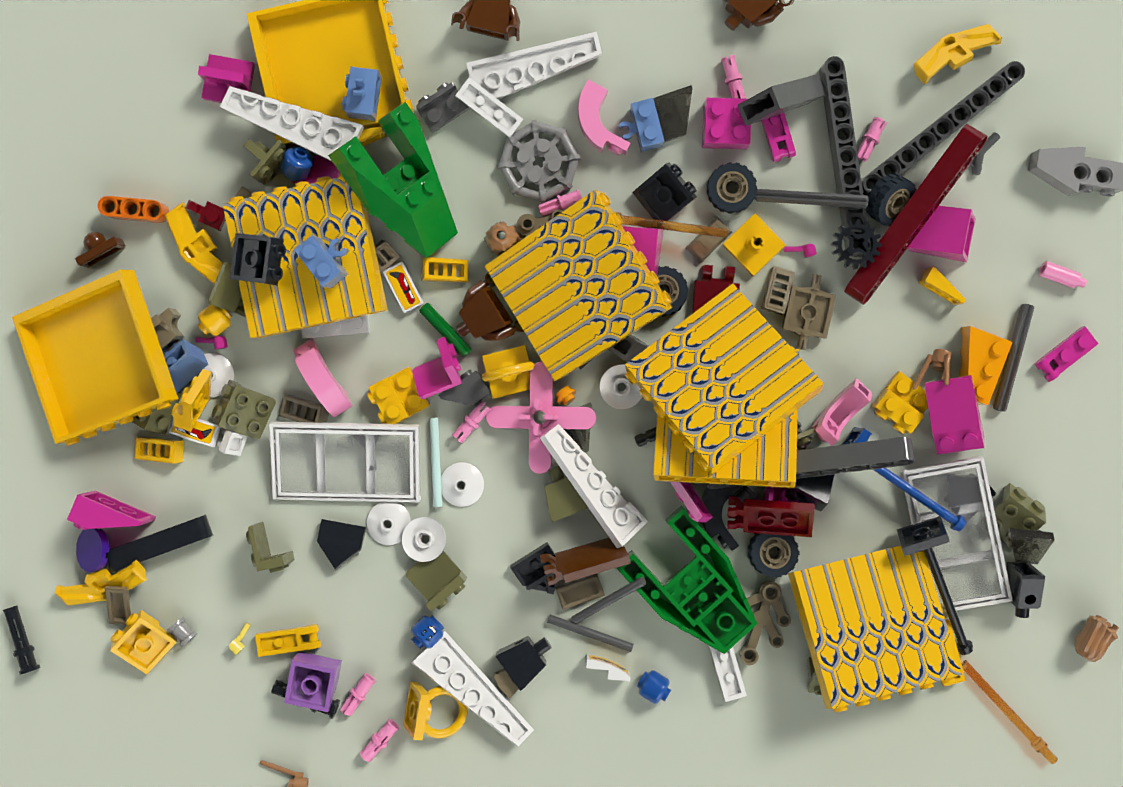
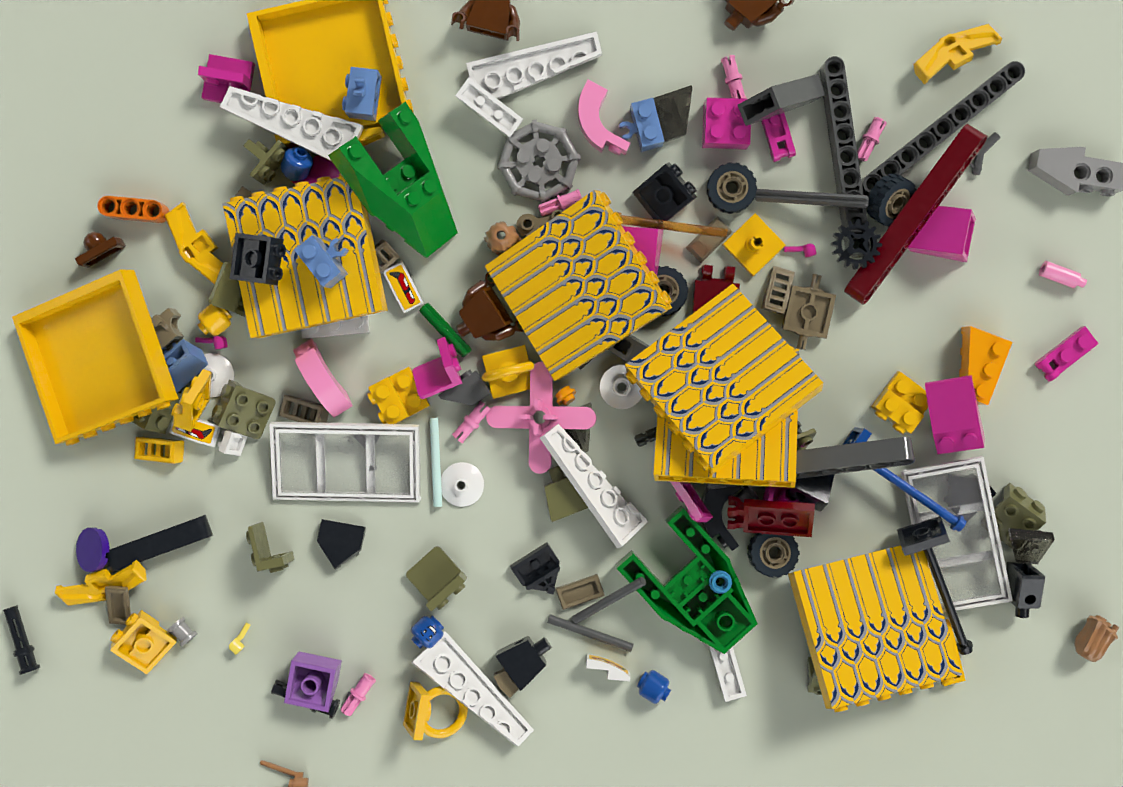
(101, 511): dark pink slope -> none
(210, 214): dark red plate -> none
(287, 640): yellow plate -> none
(379, 740): bright pink pin -> none
(389, 511): white dish -> none
(413, 536): white dish -> none
(441, 107): flat silver bracket -> none
(444, 278): yellow slope -> none
(584, 561): reddish brown tile -> none
(720, 588): none -> dark azure plate
(763, 619): dark tan plant -> none
(841, 410): bright pink arch -> none
(938, 284): yellow slope -> none
(940, 362): medium nougat plant -> none
(1013, 358): dark grey axle -> none
(1037, 743): clear orange bar -> none

